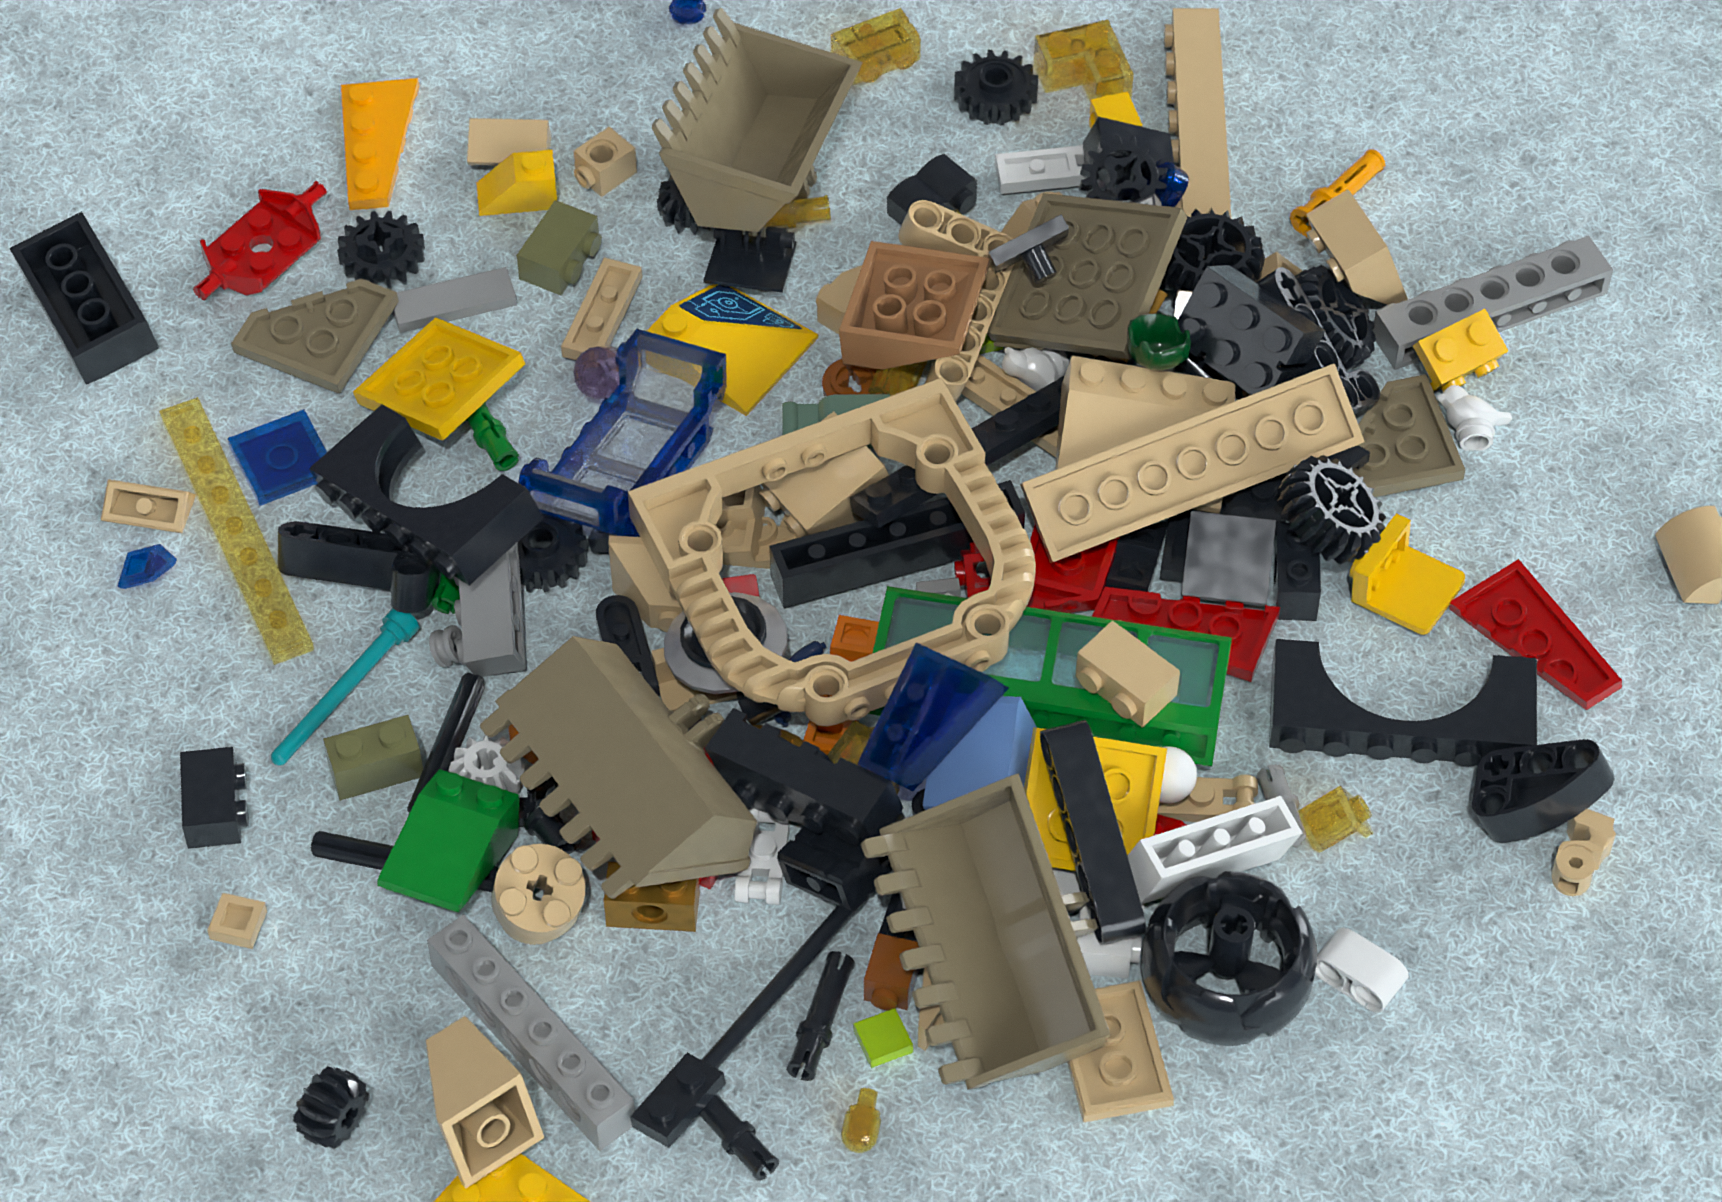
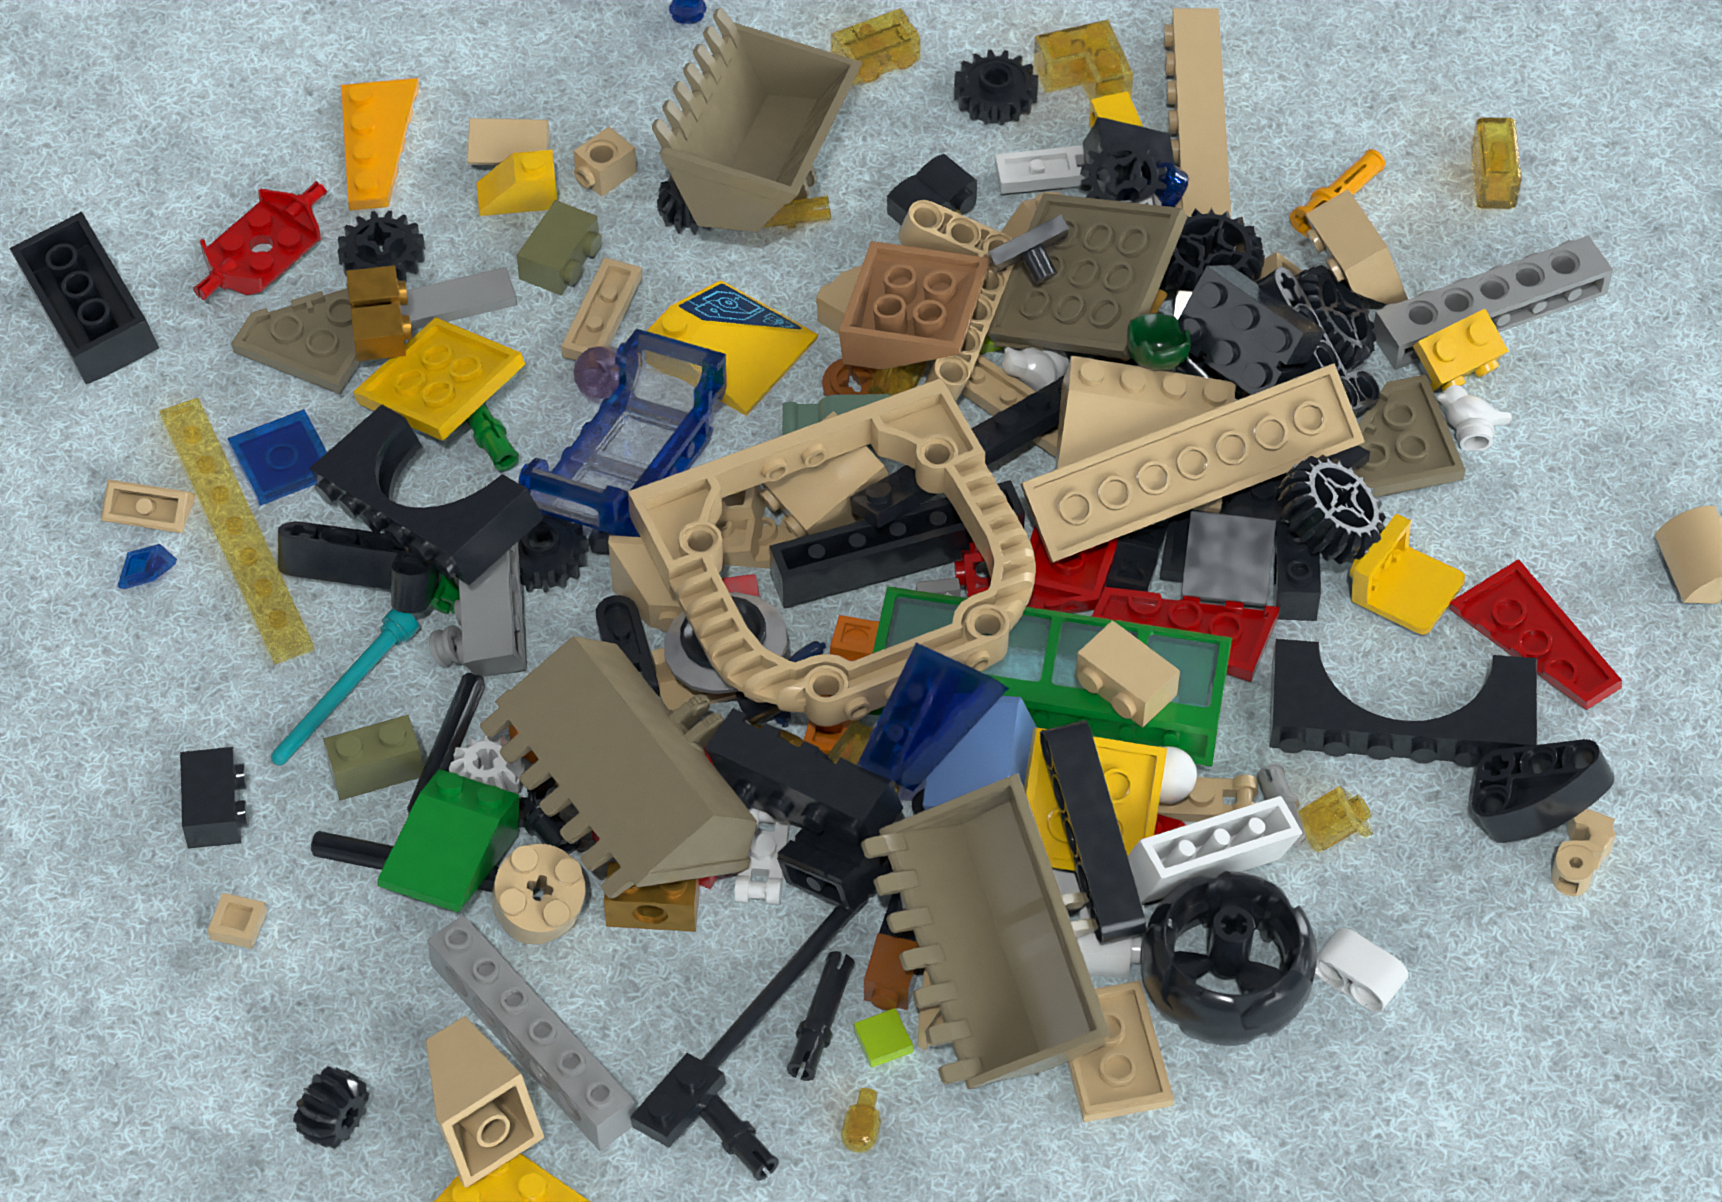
(376, 313): none -> pearl gold piece
(751, 260): black hinge -> none
(1496, 163): none -> clear yellow brick

